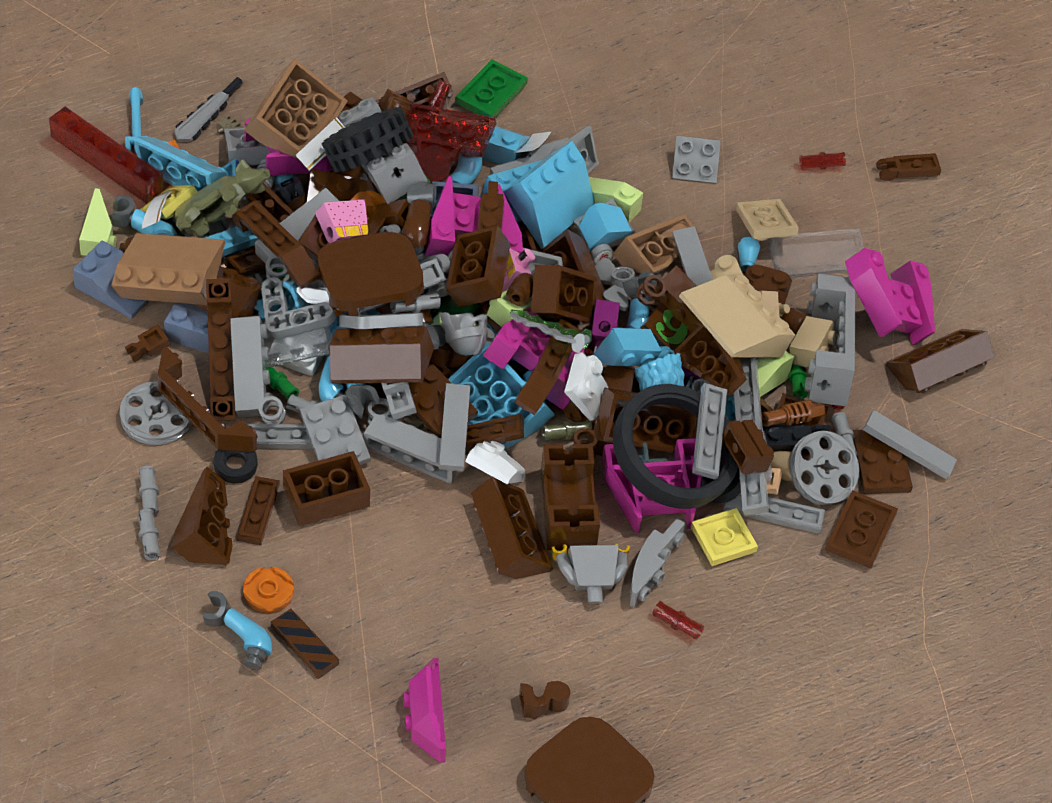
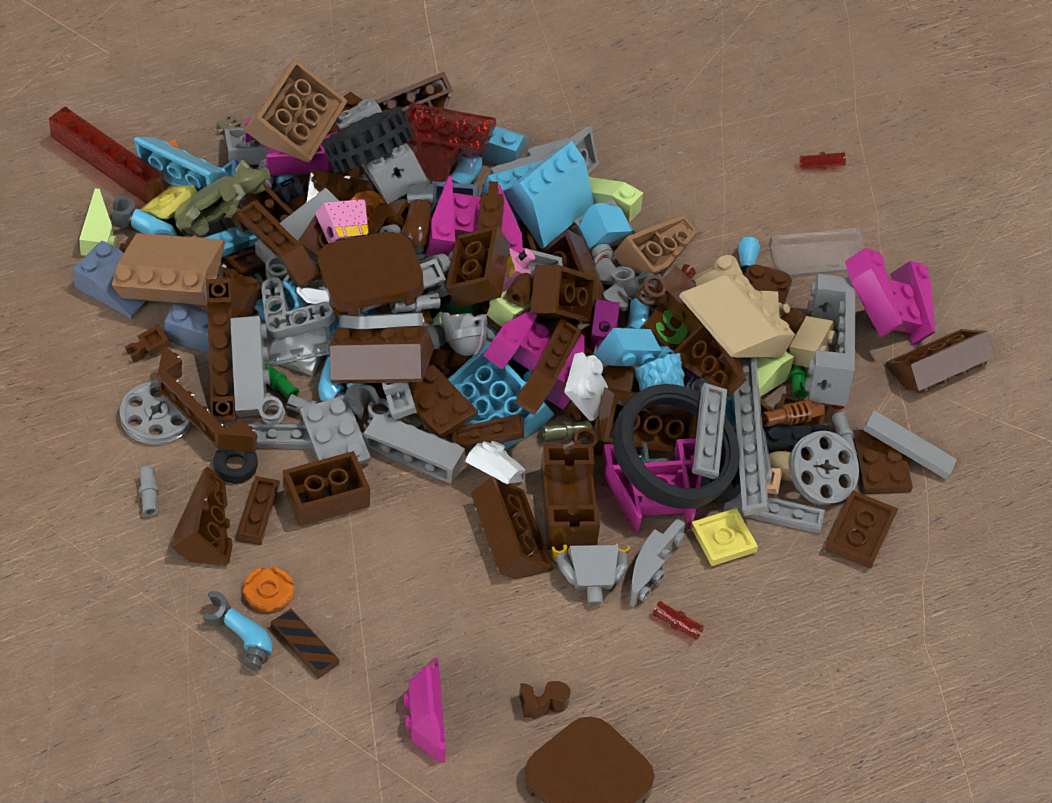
(135, 99): medium azure hinge -> none
(149, 534): light grey pin -> none
(154, 209): white sticker -> none
(200, 119): light grey sword -> none
(314, 151): white sticker -> none
(393, 99): reddish brown leg -> none
(439, 94): clear red pin -> none
(454, 427): light grey tile -> none
(491, 89): green plate -> none
(534, 142): white sticker -> none
(578, 340): piece -> none
(692, 255): light grey tile -> none
(696, 159): light grey hinge -> none
(748, 446): reddish brown brick -> none
(767, 219): tan plate -> none
(908, 166): reddish brown hinge -> none

